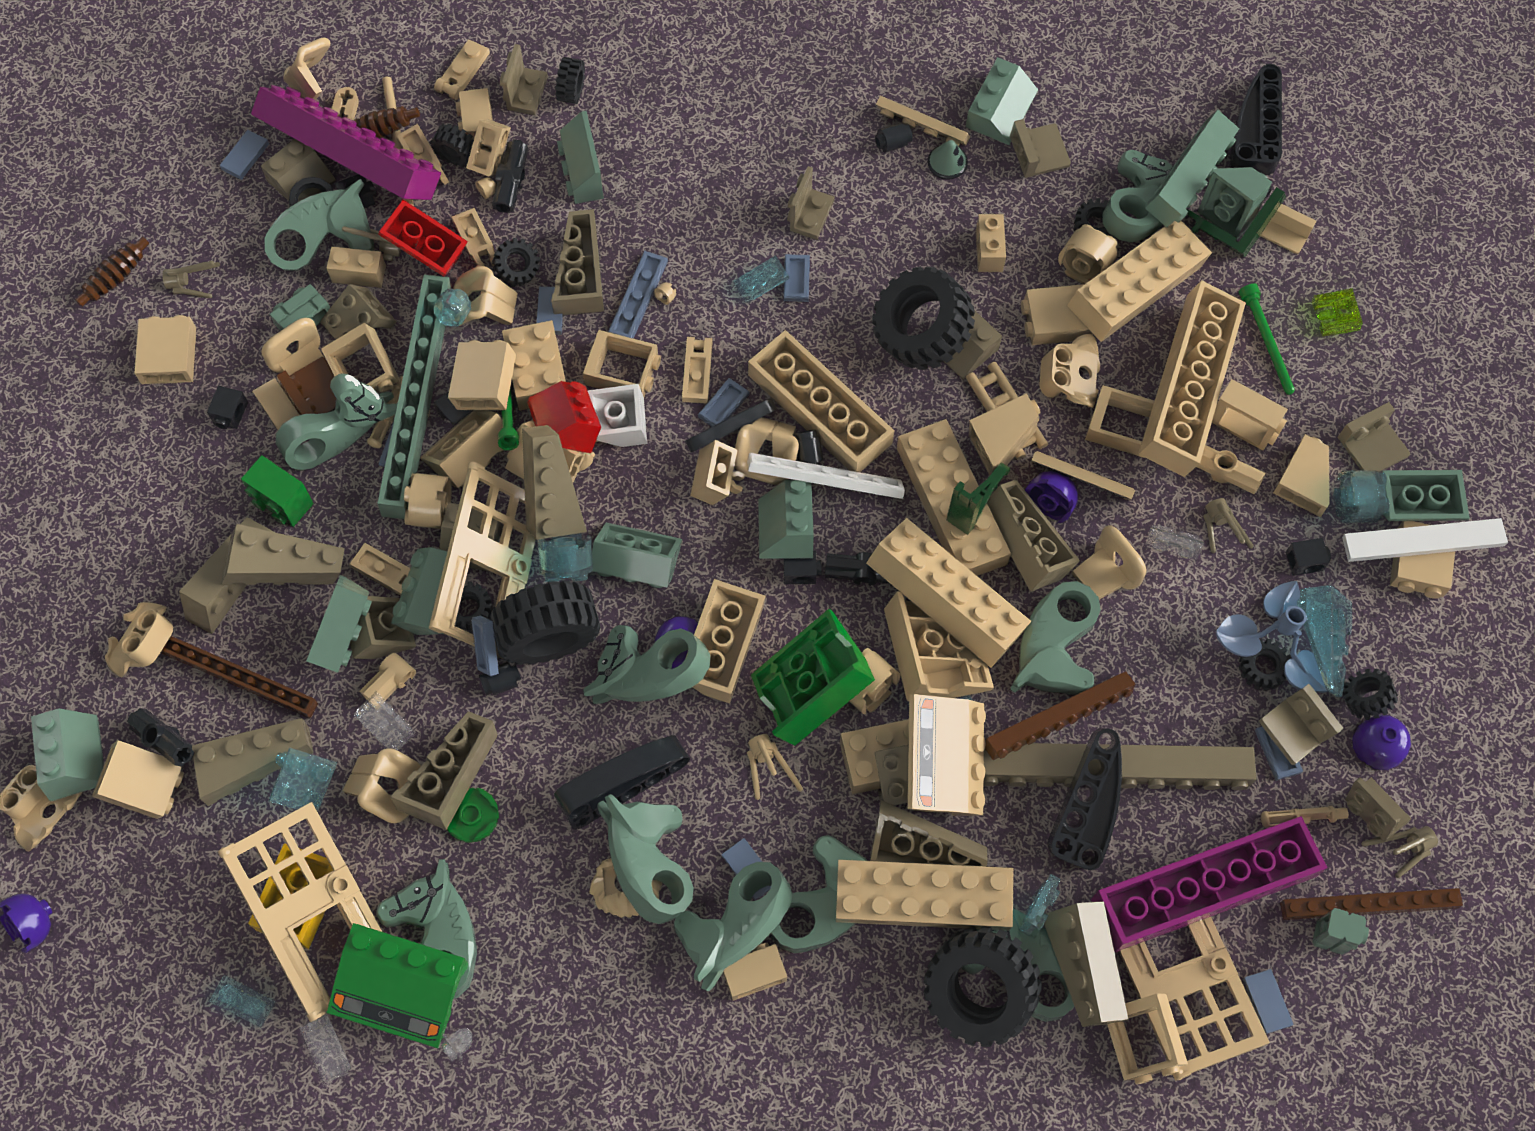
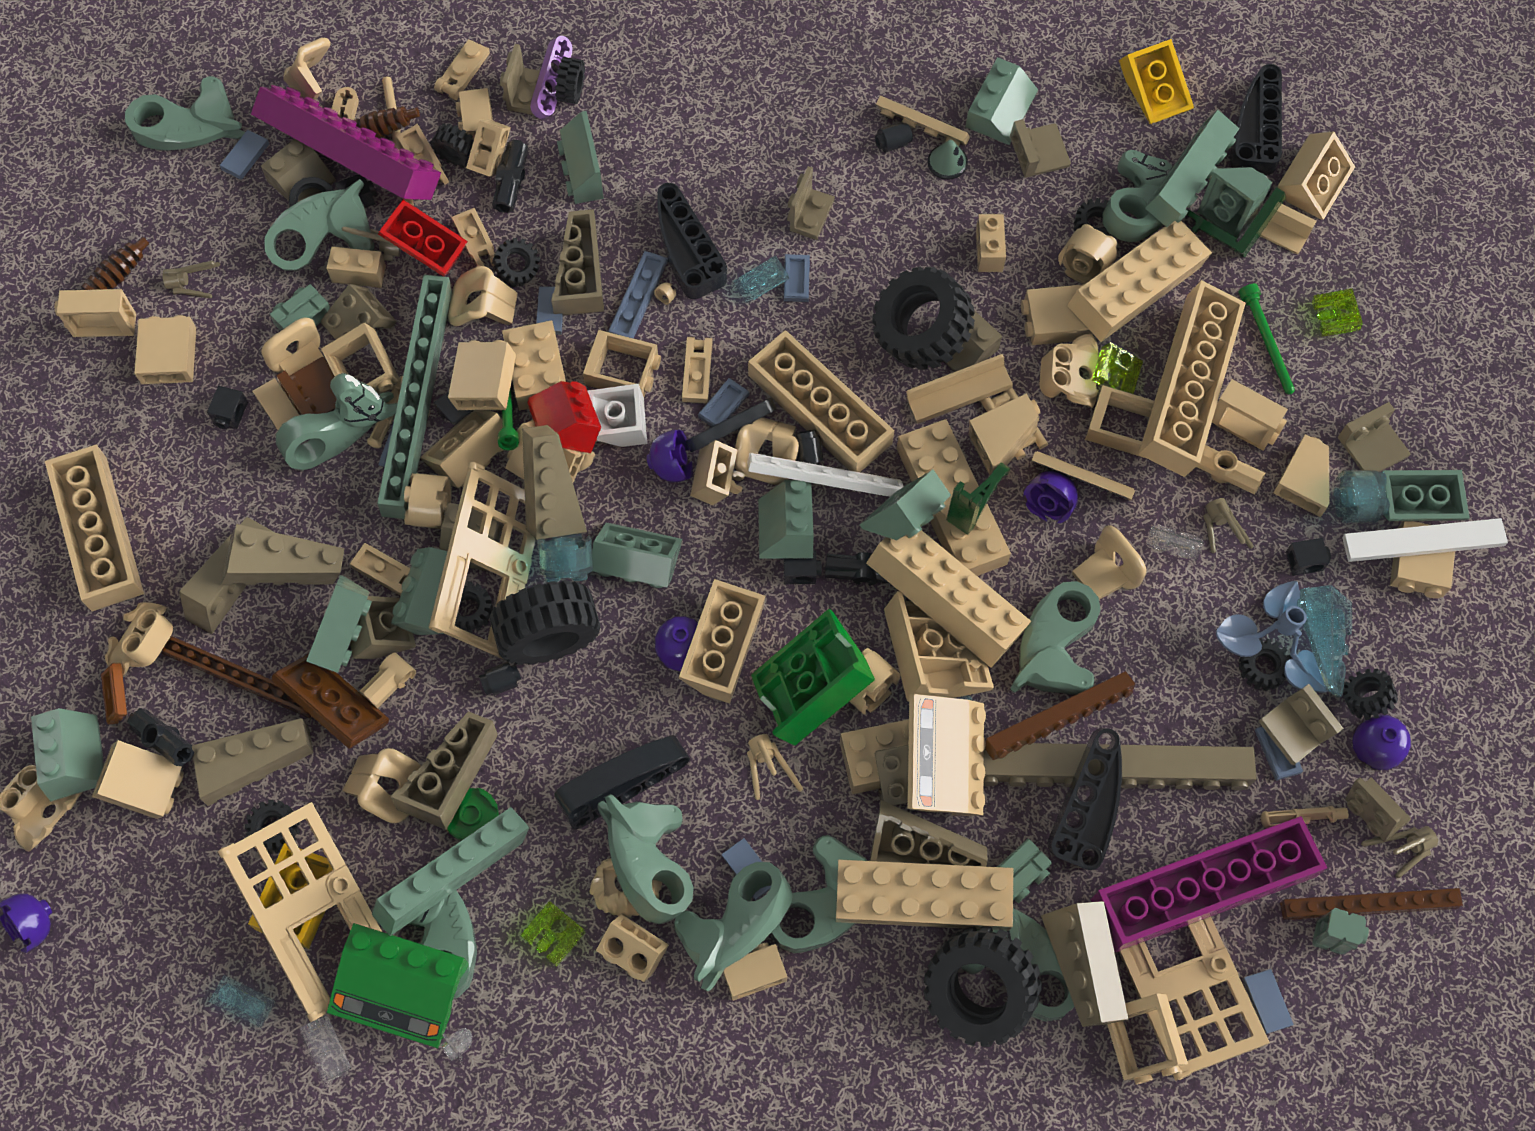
(94, 528): none -> tan brick
(96, 313): none -> tan window
(114, 694): none -> dark orange tile
(183, 127): none -> sand green animal
(262, 814): none -> black tyre
(276, 491): green brick -> none
(301, 779): clear light blue hinge -> none
(330, 701): none -> reddish brown tile
(384, 722): clear hinge -> none
(449, 871): none -> sand green brick
(452, 307): clear light blue head -> none
(485, 645): sand blue tile -> none
(486, 187): tan hinge -> none
(547, 74): none -> medium lavender beam
(566, 939): none -> clear neon green brick
(634, 941): none -> tan brick
(647, 677): sand green animal -> none
(668, 455): none -> dark purple cylinder
(685, 251): none -> black beam
(909, 508): none -> sand green slope
(959, 389): none -> tan panel
(1028, 867): none -> sand green brick
(1031, 538): dark tan wedge -> none
(1043, 896): clear light blue wing -> none
(1120, 365): none -> clear neon green brick
(1157, 81): none -> yellow slope
(1317, 174): none -> tan slope

